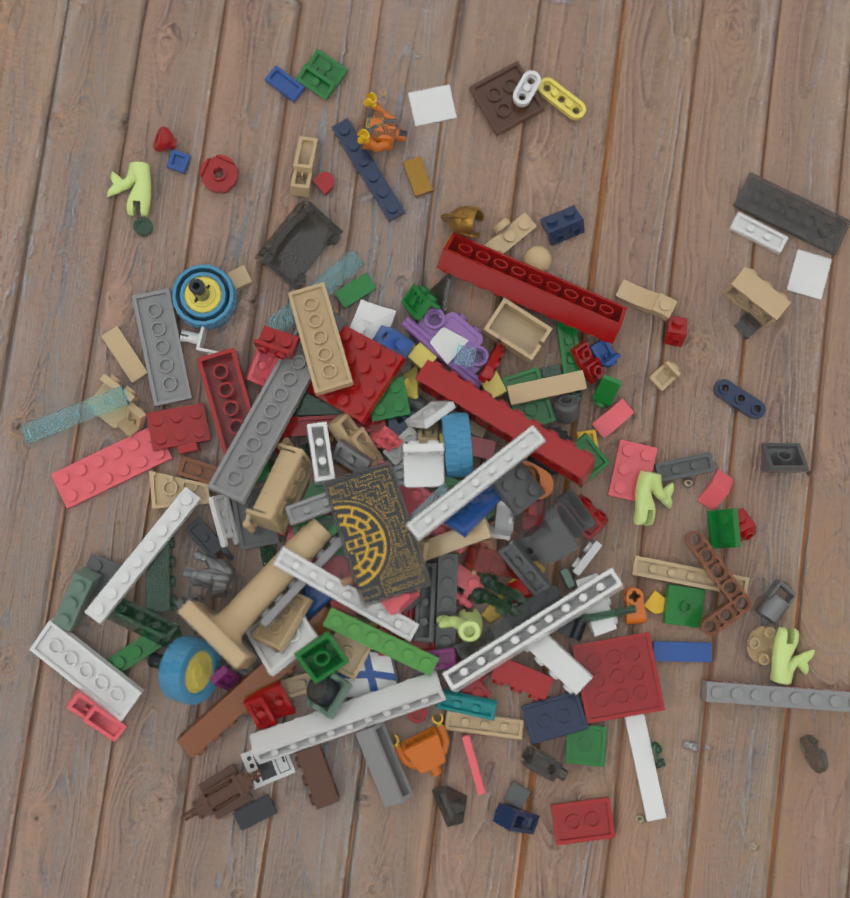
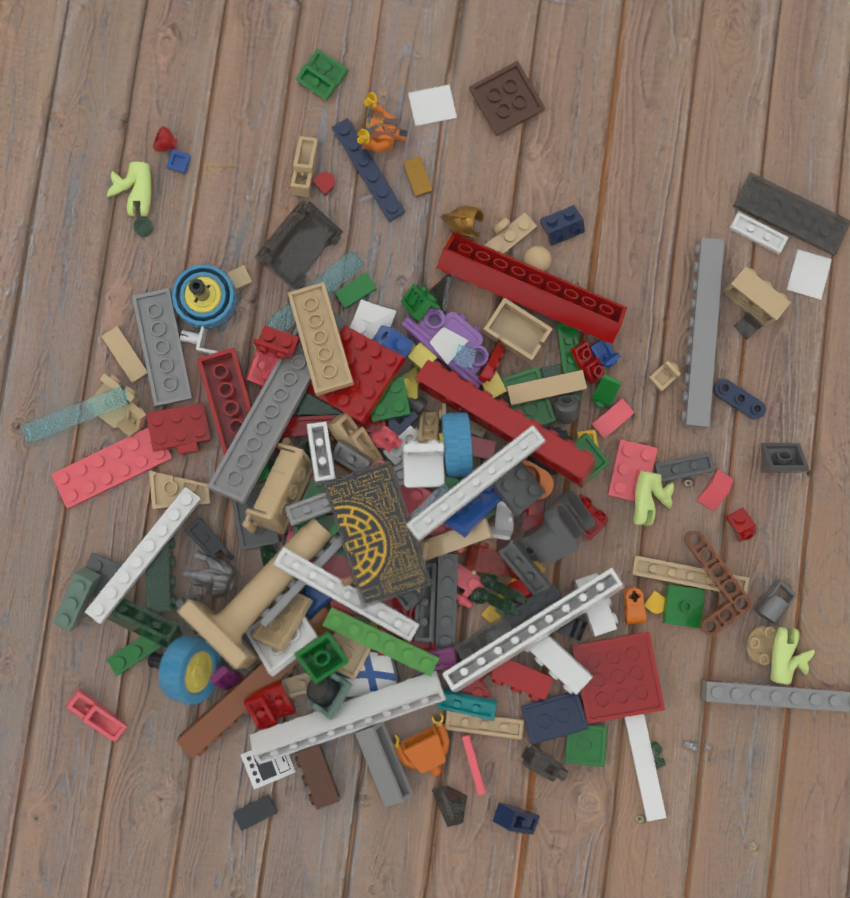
(87, 670): white plate -> none
(196, 470): dark orange plate -> none
(215, 164): red plate -> none
(223, 520): white hinge -> none
(223, 793): reddish brown piece -> none
(285, 84): blue tile -> none
(400, 603): coral slope -> none
(418, 715): red tile -> none
(430, 414): white tile -> none
(467, 623): yellowish green piece -> none
(517, 795): dark grey tile -> none
(525, 89): white plate -> none
(556, 92): light yellow plate -> none
(567, 578): sand green tile -> none
(580, 564): white plate -> none
(582, 820): red plate -> none
(608, 614): clear green piece -> none
(646, 300): tan slope -> none
(676, 331): red bracket -> none
(682, 651): blue tile -> none
(703, 333): none -> light grey brick
(723, 528): green bracket -> none
(814, 756): clear smoke tile -> none

